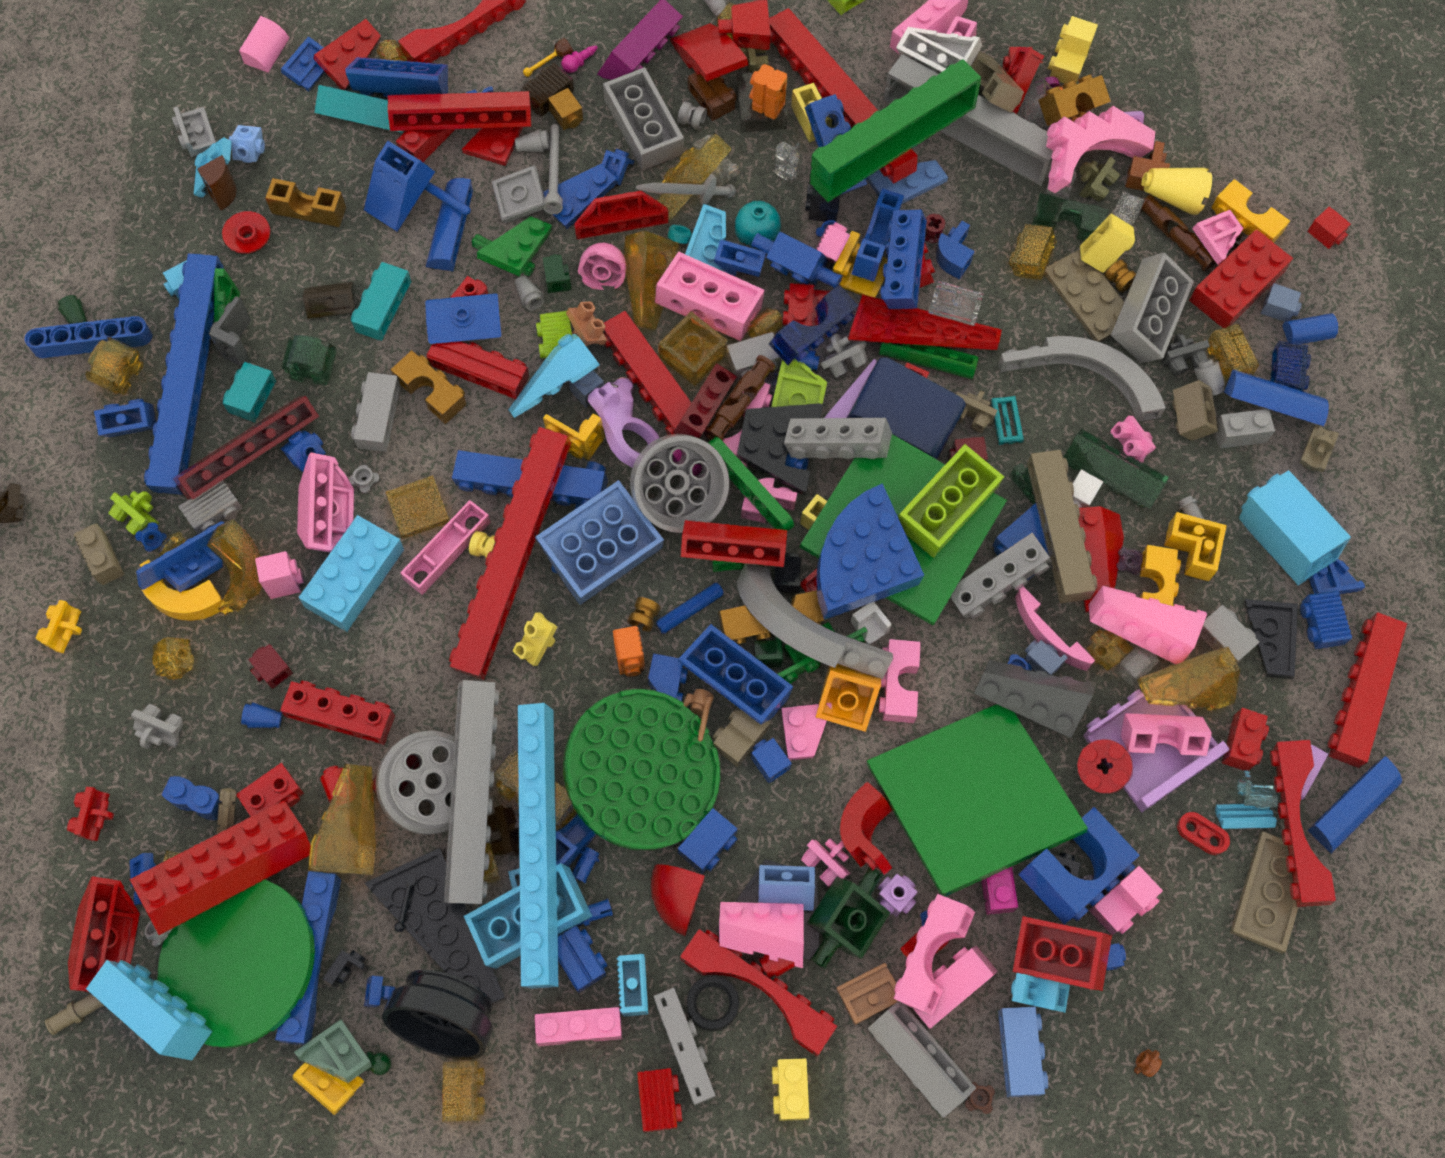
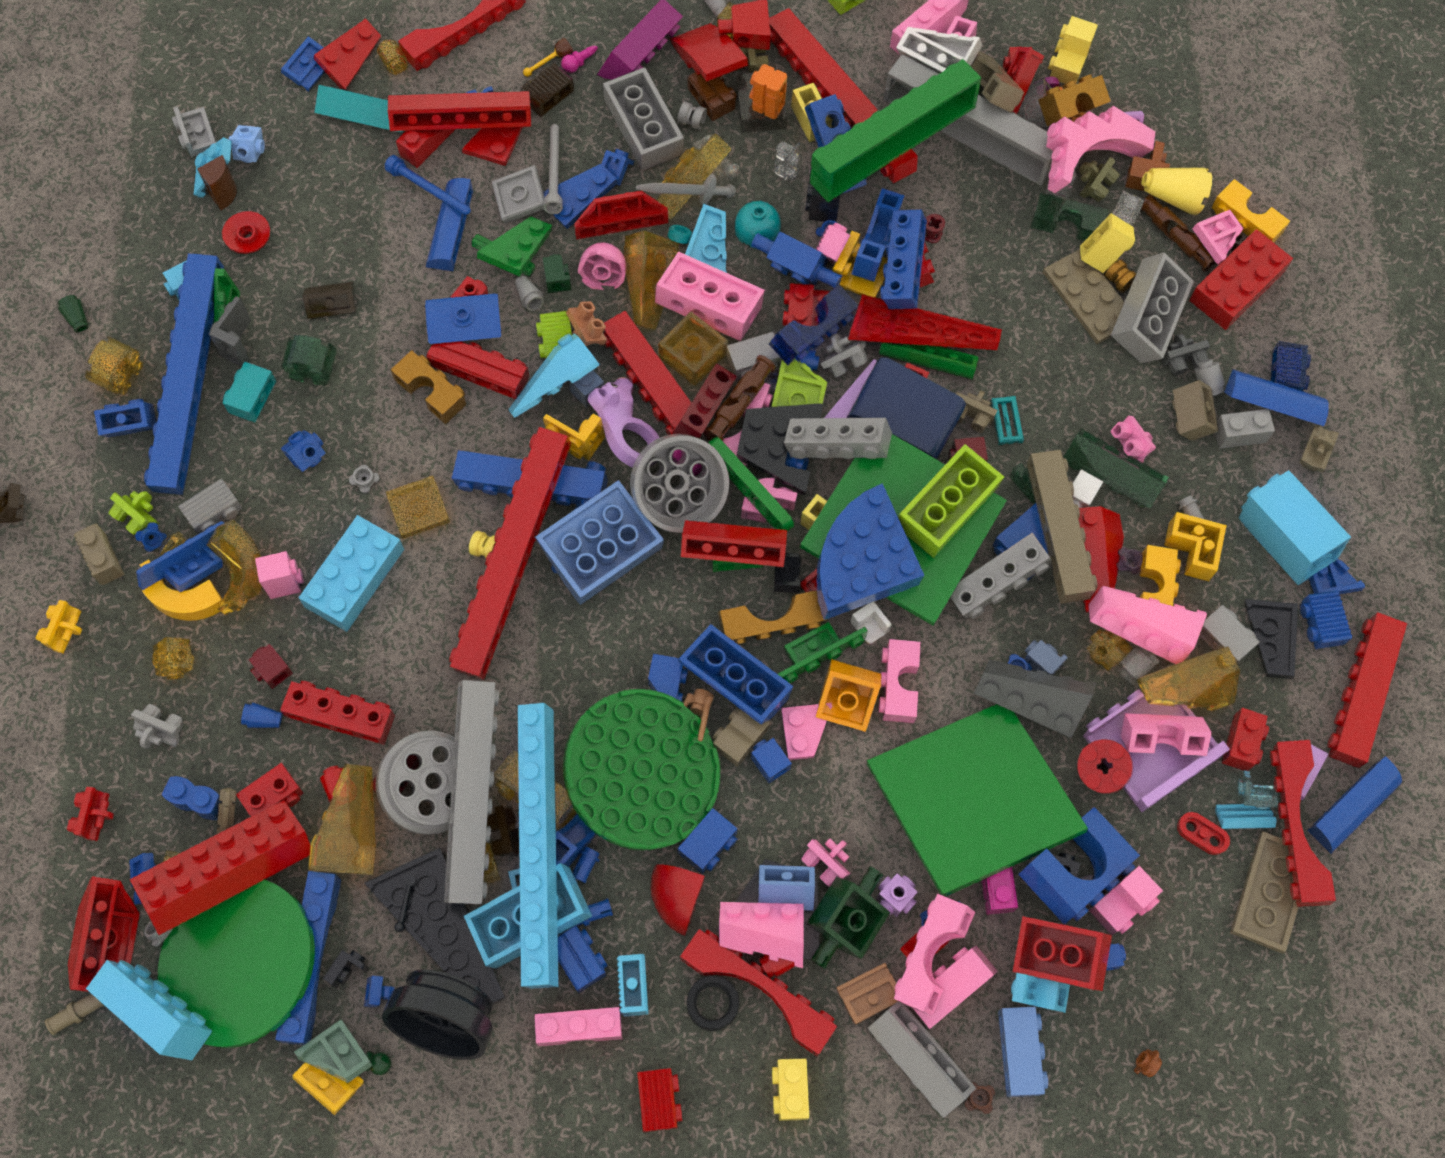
(77, 334): blue beam -> none
(245, 447): dark red brick -> none
(263, 44): bright pink brick -> none
(287, 200): pearl gold arch -> none
(324, 503): bright pink wedge -> none
(376, 412): light grey brick -> none
(381, 301): teal brick -> none
(395, 185): blue slope -> none
(397, 77): blue slope -> none
(445, 547): bright pink piece -> none
(462, 1091): clear yellow brick -> none
(533, 142): light grey cone -> none
(536, 639): light yellow hips -> none
(565, 109): pearl gold brick -> none
(629, 651): orange brick -> none
(644, 613): pearl gold wheel -> none
(689, 608): blue axle -> none
(692, 1058): light grey piece -> none
(735, 258): blue slope -> none
(765, 322): clear yellow brick -> none
(769, 652): dark green panel -> none
(801, 632): light grey arch -> none
(857, 825): red arch -> none
(927, 177): medium blue wing -> none
(952, 254): blue brick -> none
(956, 303): clear hinge -> none
(1033, 251): clear yellow brick -> none
(1040, 630): bright pink slope -> none
(1098, 357): light grey arch -> none
(1232, 351): clear yellow brick -> none
(1281, 303): sand blue brick -> none
(1311, 329): blue brick -> none
(1329, 228): red brick -> none

